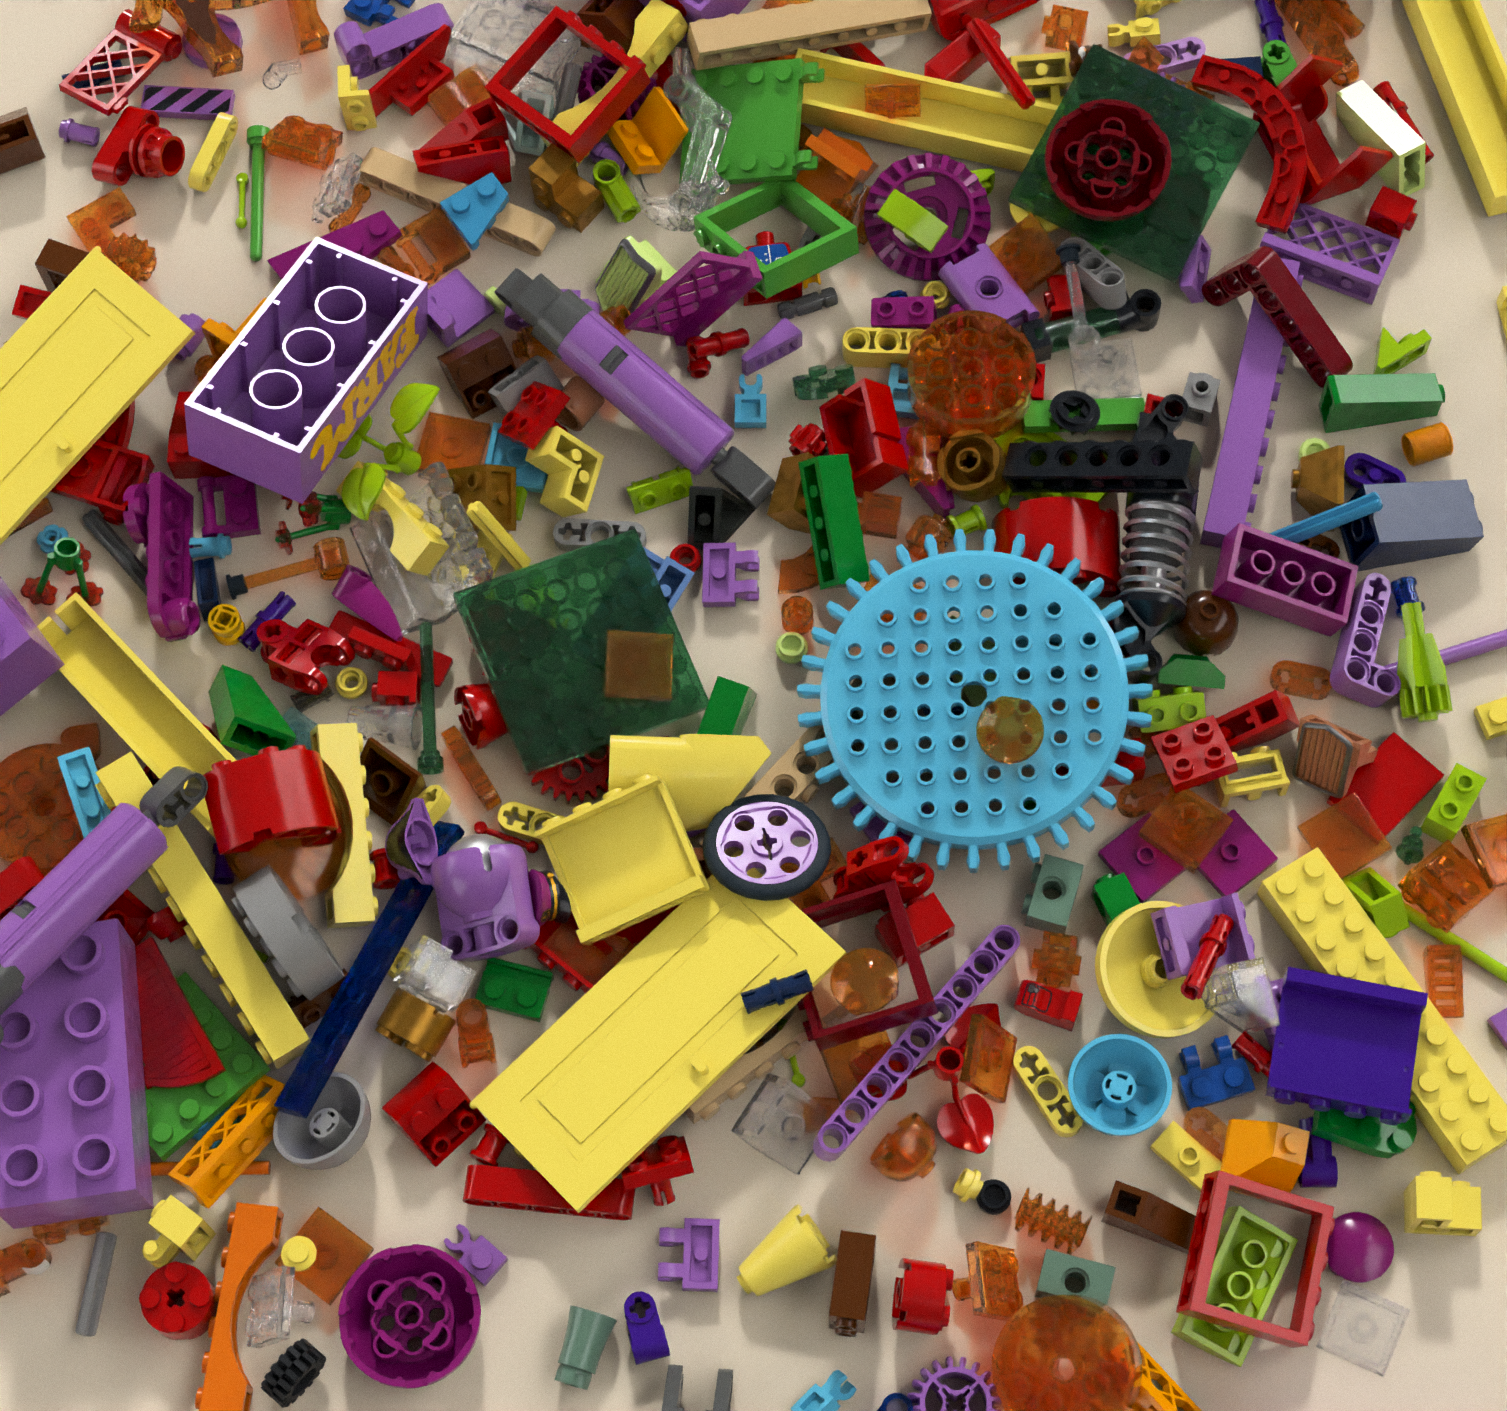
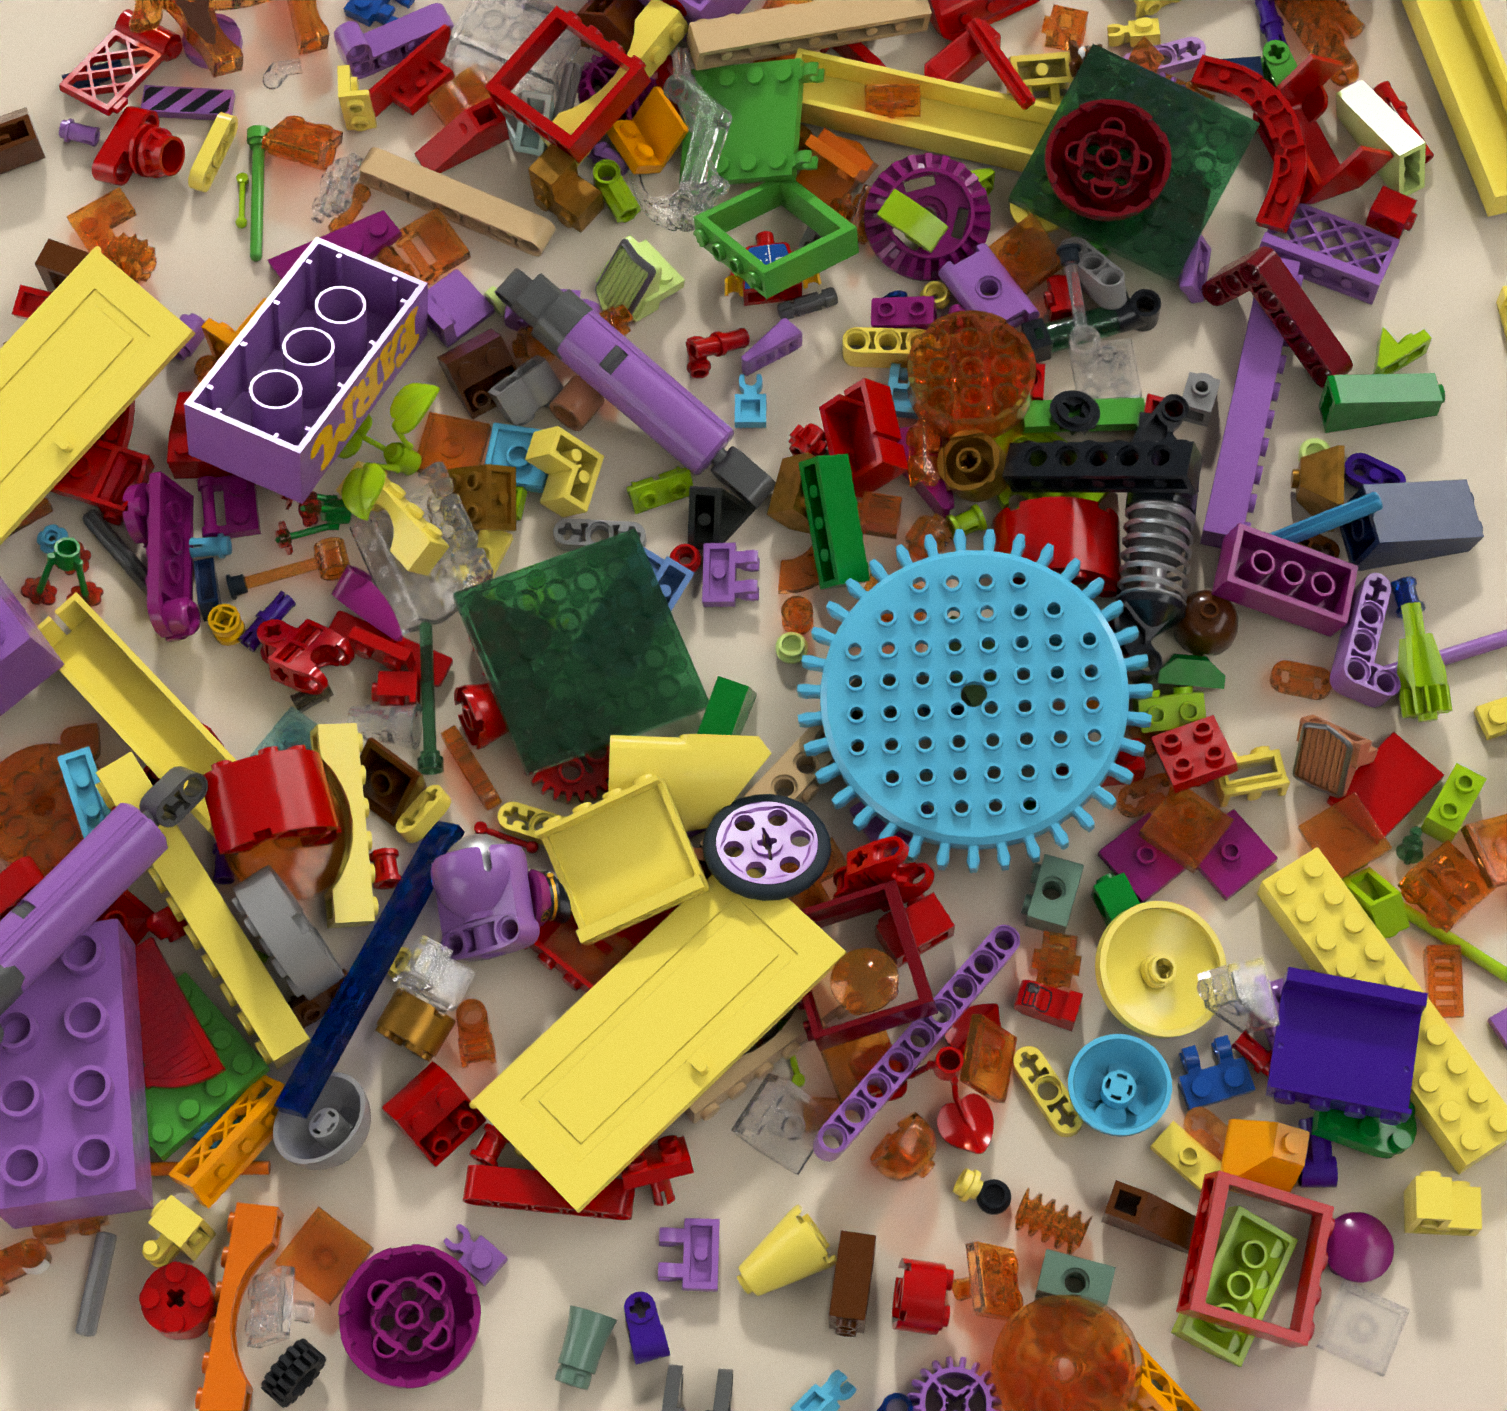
(246, 715): green slope -> none
(299, 1253): light yellow plate -> none
(347, 675): light yellow plate -> none
(413, 843): medium lavender hat -> none
(466, 160): red slope -> none
(476, 208): dark azure wing -> none
(497, 535): light yellow axle -> none
(514, 989): green plate -> none
(533, 415): red plate -> none
(638, 665): clear orange tile -> none
(701, 307): magenta fence -> none
(777, 991): dark blue pin -> none
(823, 381): clear green plate -> none
(1010, 730): clear orange dish -> none
(1181, 928): medium lavender panel -> none
(1211, 946): red pin -> none
(1258, 721): red slope -> none
(1427, 444): light orange piece -> none

